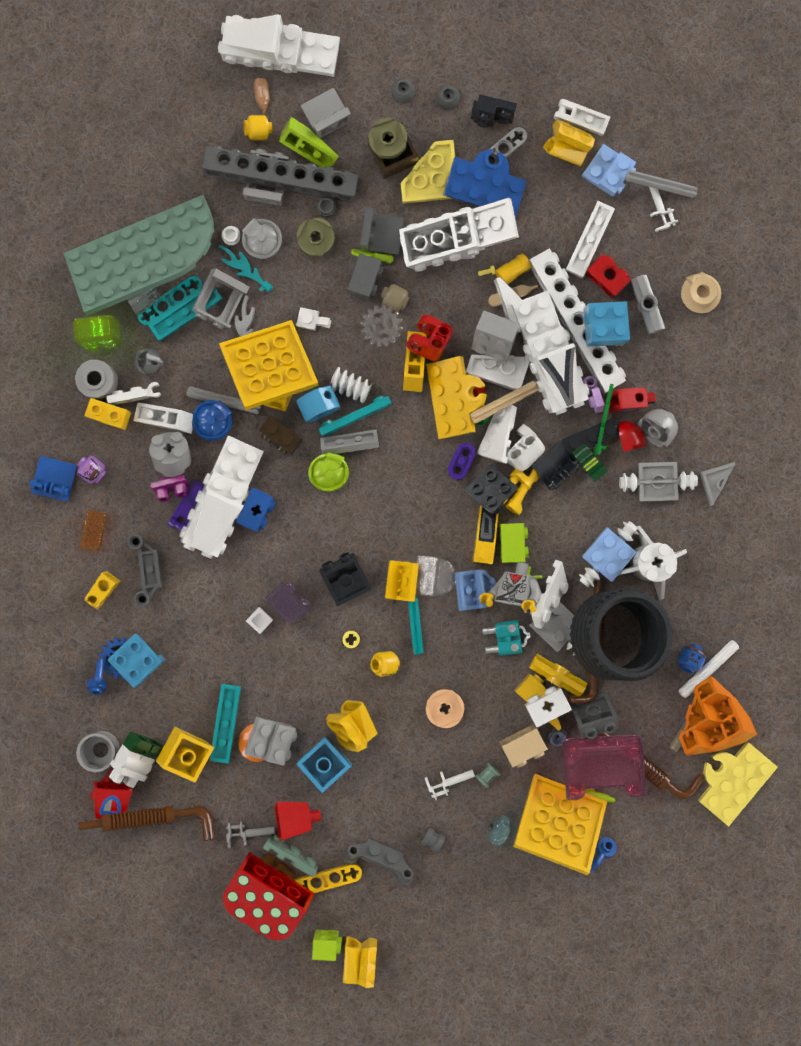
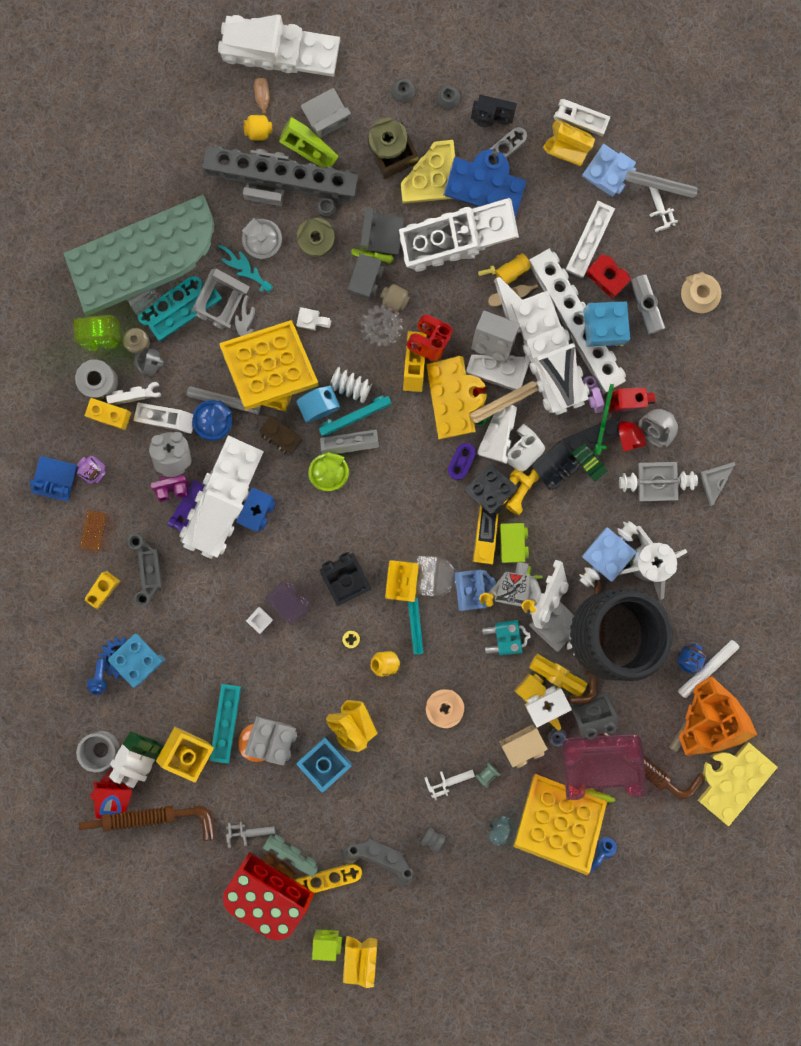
(136, 340): none -> dark tan head
(231, 235): white plate -> none
(294, 819): red torso -> none

